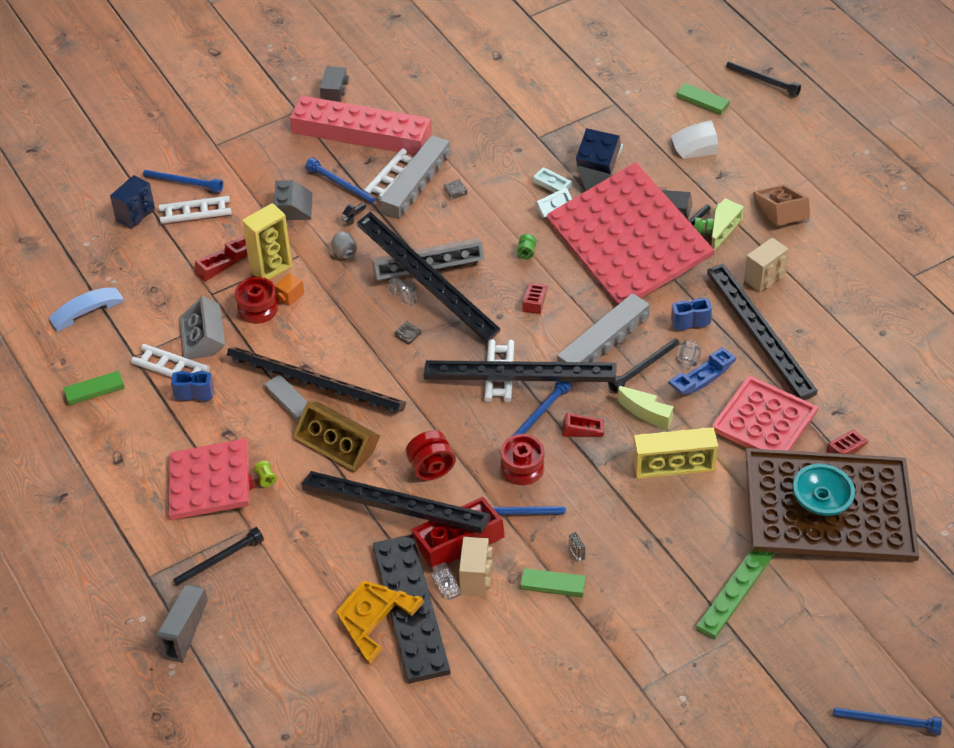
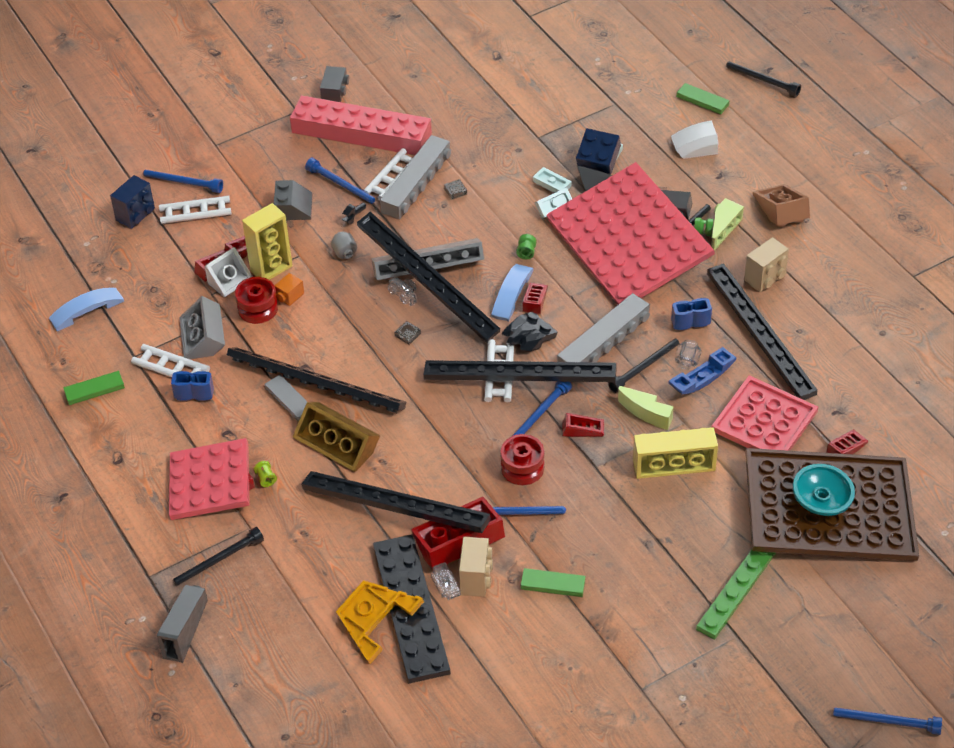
(226, 272): none -> white slope
(430, 455): red wheel -> none
(510, 290): none -> light blue slope
(529, 331): none -> black plate
(576, 546): clear smoke tile -> none

